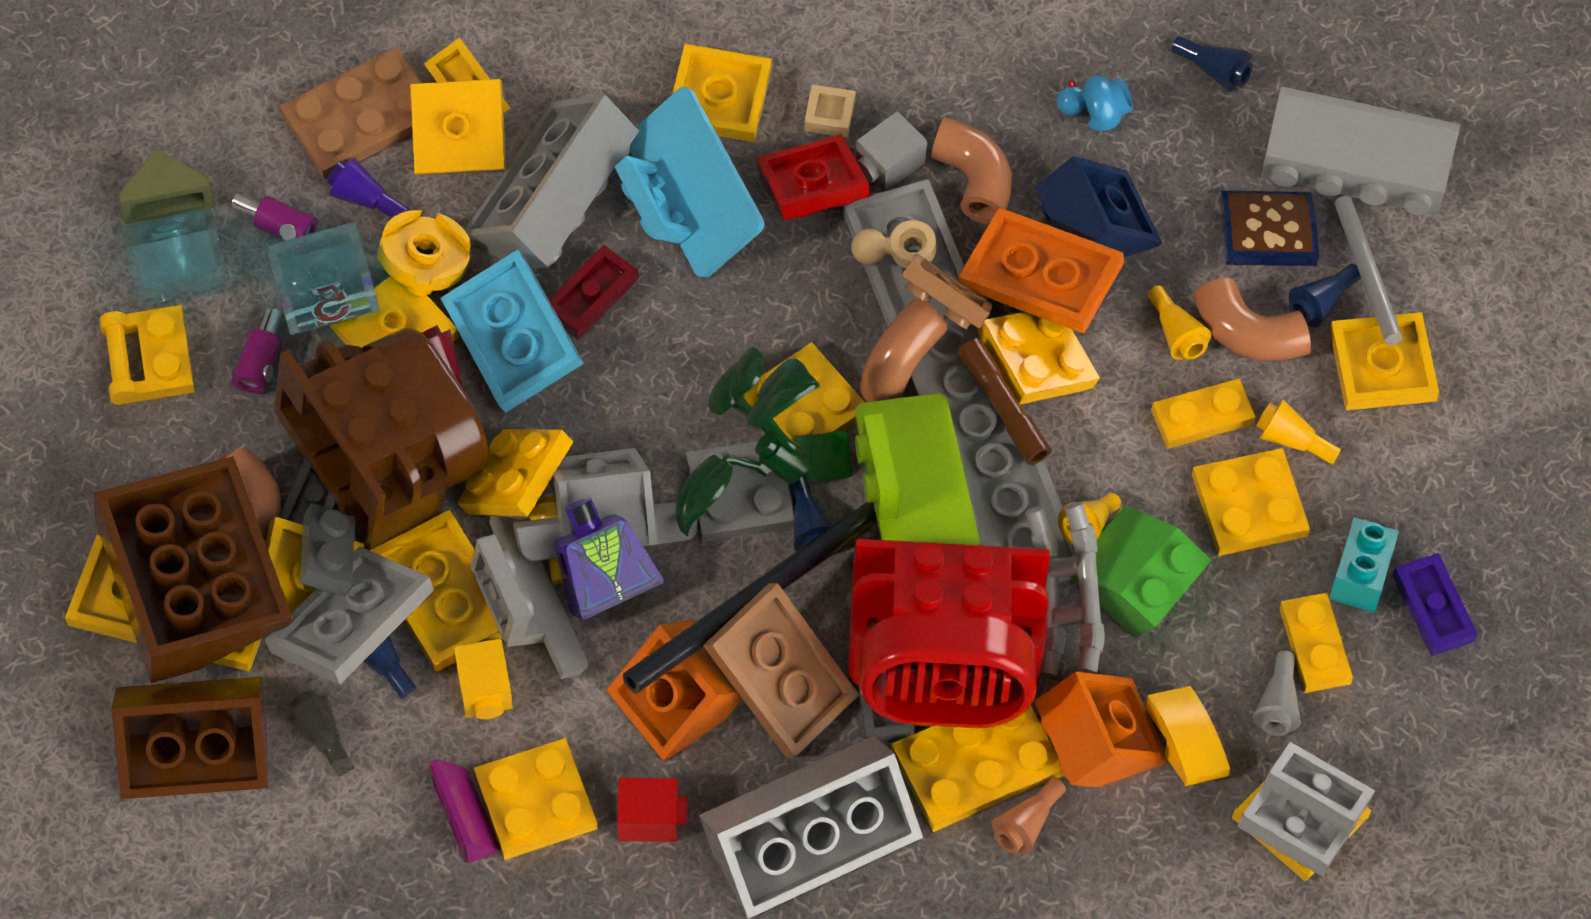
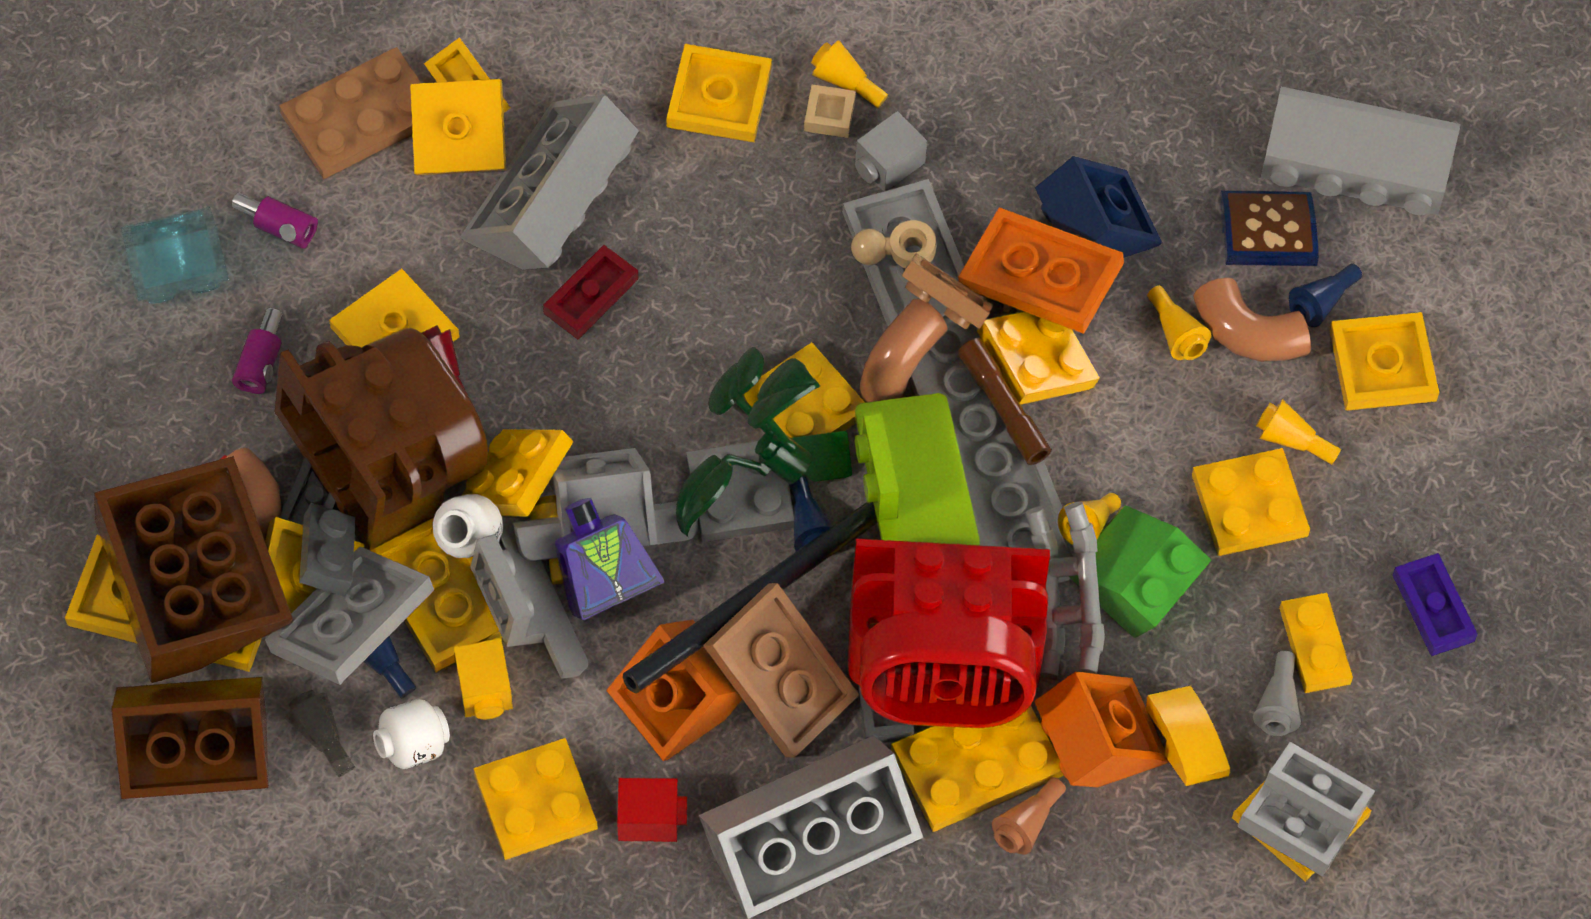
(162, 351): yellow plate -> none
(164, 189): olive slope -> none
(323, 278): clear light blue slope -> none
(355, 184): dark purple cone -> none
(411, 733): none -> white head
(421, 271): yellow plate -> none
(463, 521): none -> white head
(463, 810): magenta slope -> none
(511, 331): medium azure plate -> none
(688, 185): medium azure bracket -> none
(812, 177): red plate -> none
(839, 68): none -> yellow cone
(981, 162): nougat cylinder -> none
(1104, 100): dark azure animal -> none
(1203, 413): yellow plate -> none
(1224, 65): dark blue cone -> none
(1364, 565): teal plate -> none
(1368, 271): light grey bar -> none

